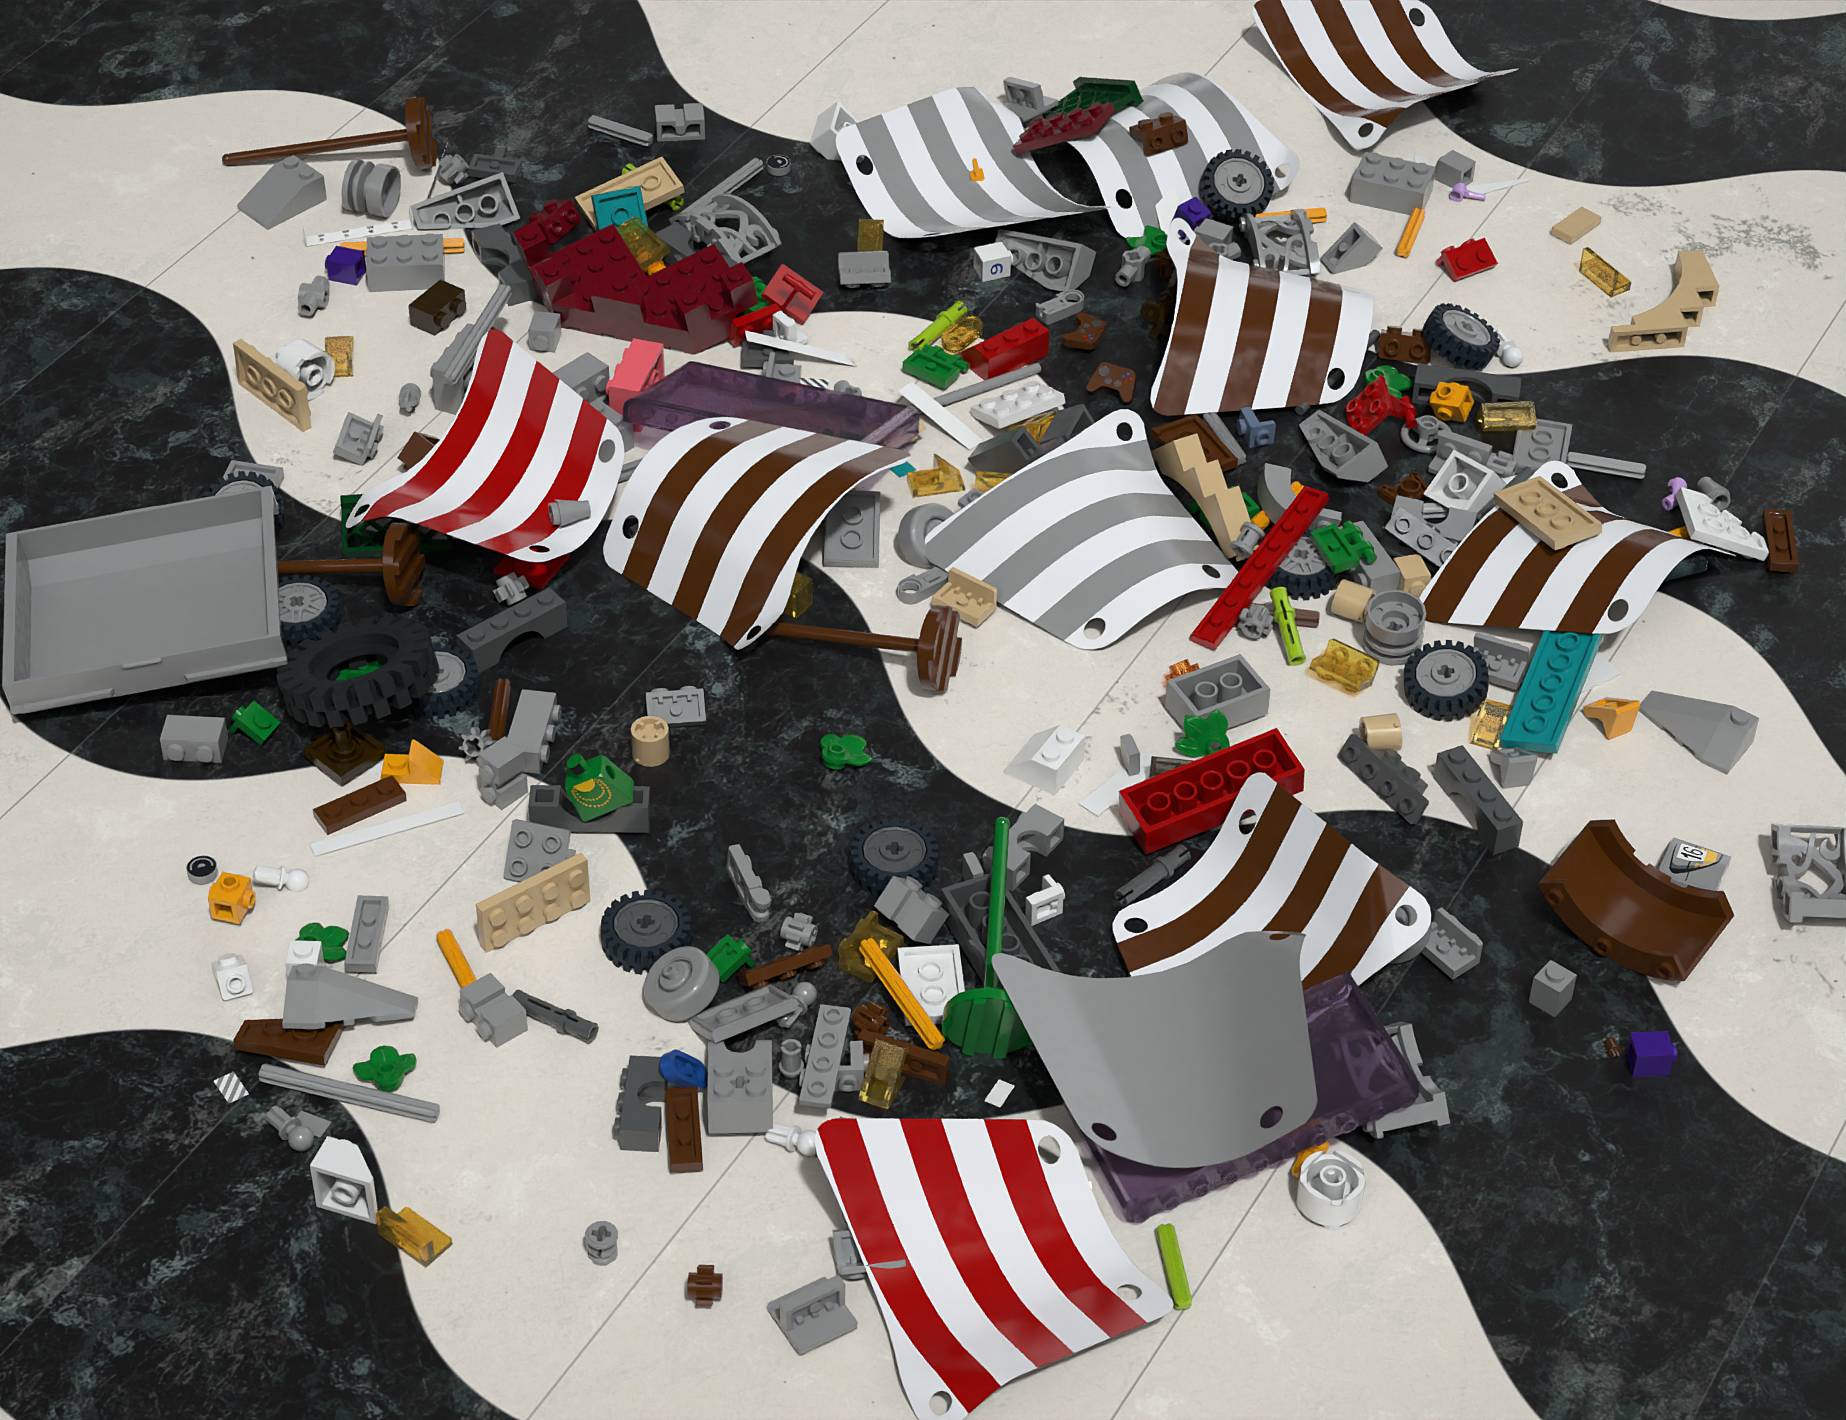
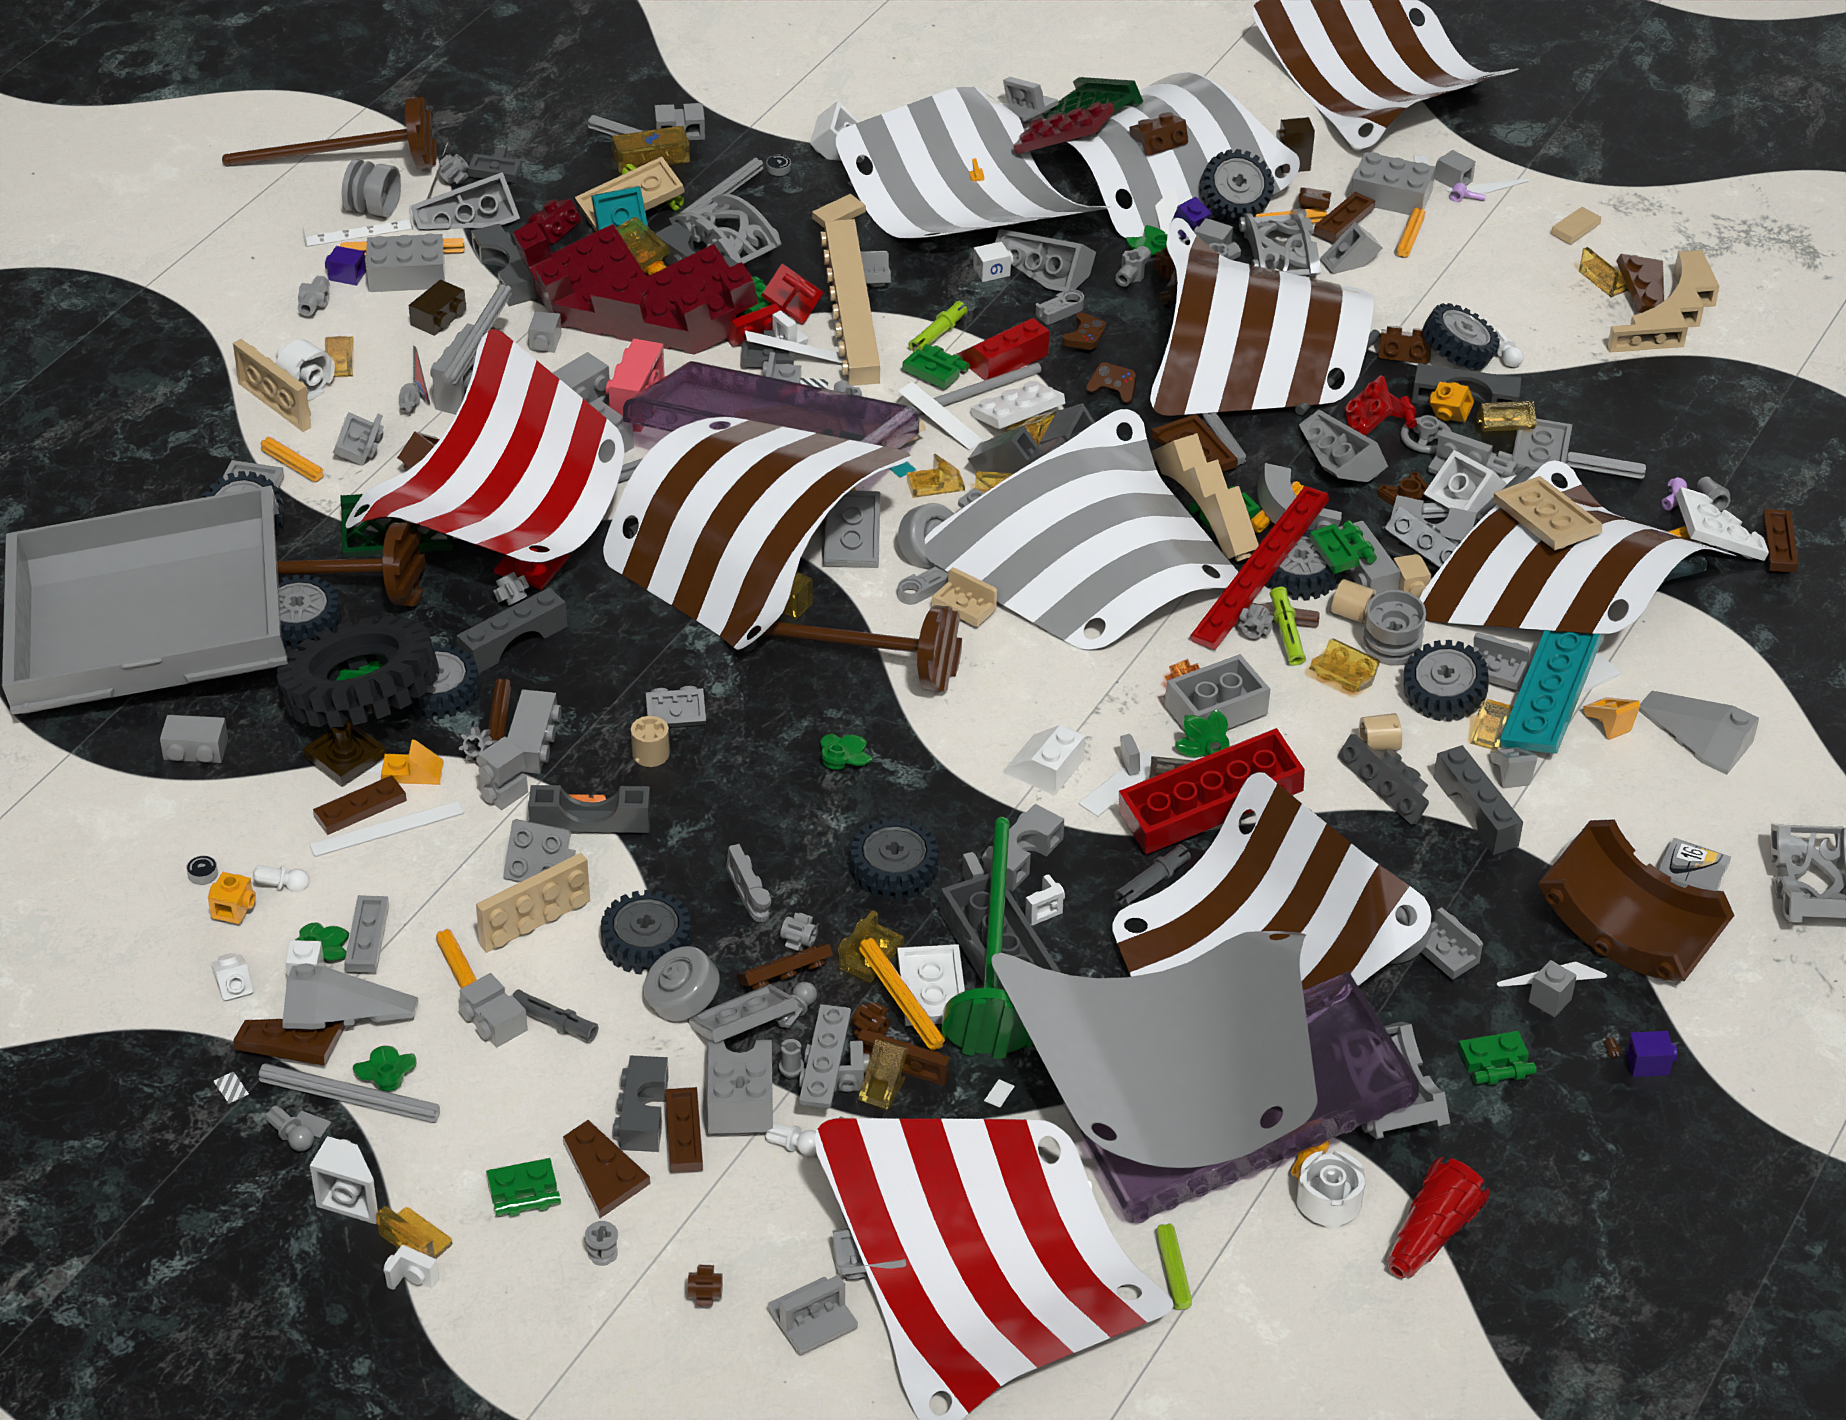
(254, 722): green bracket -> none
(284, 193): light grey slope -> none
(292, 459): none -> light orange axle
(413, 1265): none -> white bracket
(418, 377): none -> sticker
(522, 1181): none -> green plate
(568, 511): light grey cone -> none
(597, 786): green torso -> none
(604, 1168): none -> reddish brown wing
(649, 145): none -> clear yellow brick
(683, 1070): blue plate -> none
(730, 956): green bracket -> none
(841, 209): none -> tan tile
(851, 302): none -> tan brick
(870, 235): clear yellow plate -> none
(912, 909): light grey brick -> none
(961, 334): clear yellow plate -> none
(1161, 316): dark brown hips -> none
(1247, 539): light grey bush -> none
(1253, 432): sand blue bracket -> none
(1299, 137): none -> dark brown brick
(1314, 198): none -> reddish brown piece
(1343, 216): none -> reddish brown plate
(1395, 381): green plate -> none
(1440, 1209): none -> red cone
(1467, 259): red bracket -> none
(1495, 1051): none -> green plate
(1582, 972): none -> white sticker
(1643, 279): none -> reddish brown wing

